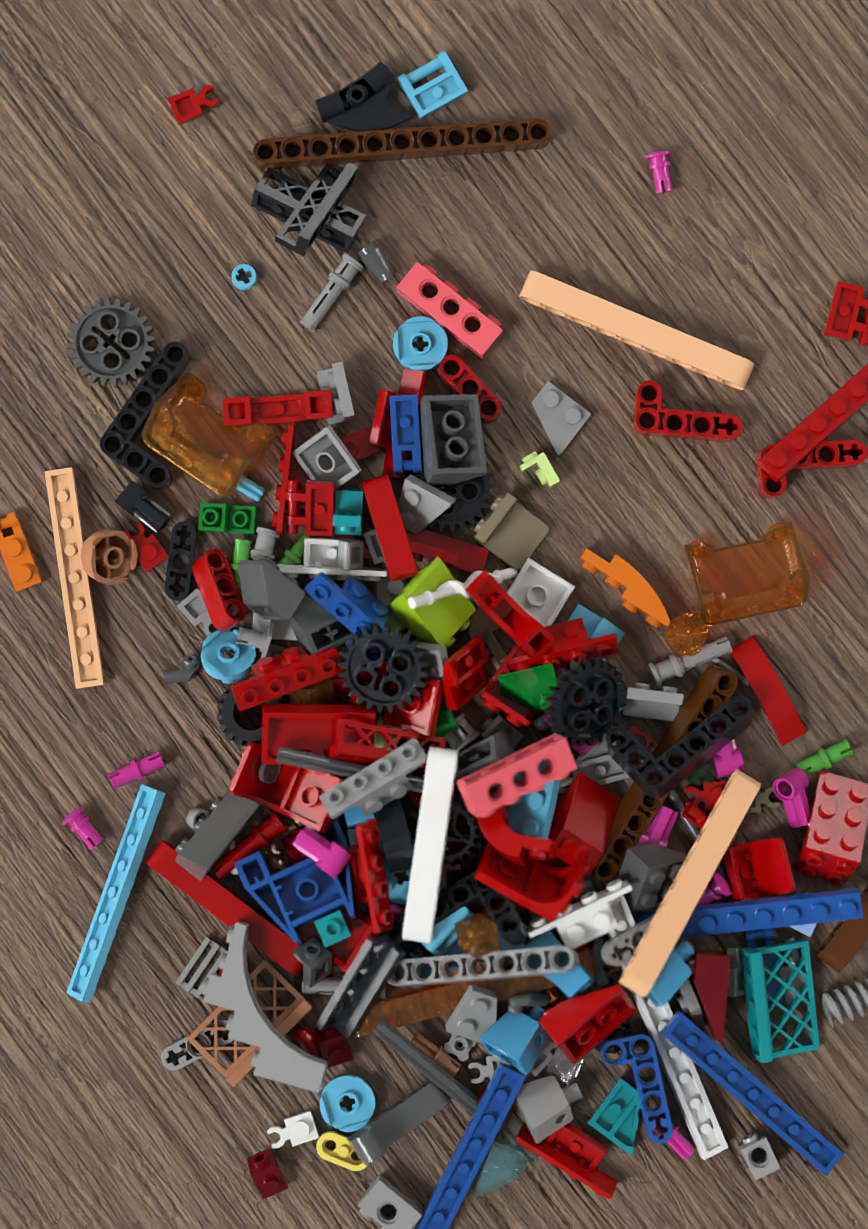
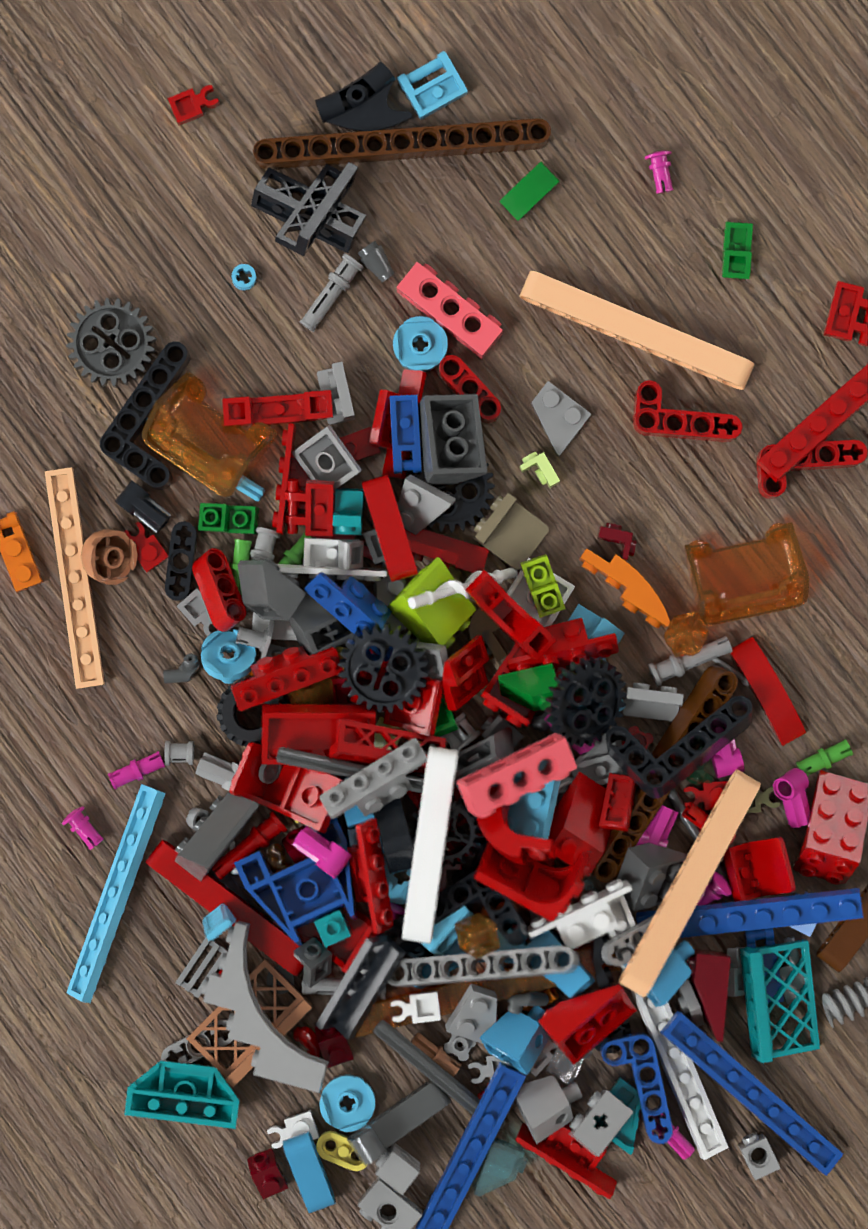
(179, 753): none -> light grey bush
(183, 1095): none -> teal wedge
(216, 770): none -> light grey piece
(218, 921): none -> medium azure slope
(309, 1172): none -> dark azure beam
(397, 1168): none -> light grey brick
(422, 1007): none -> white plate
(529, 191): none -> green slope
(542, 586): none -> lime slope
(614, 534): none -> dark red bracket
(614, 1117): none -> light grey brick
(618, 802): none -> red plate
(737, 250): none -> green slope

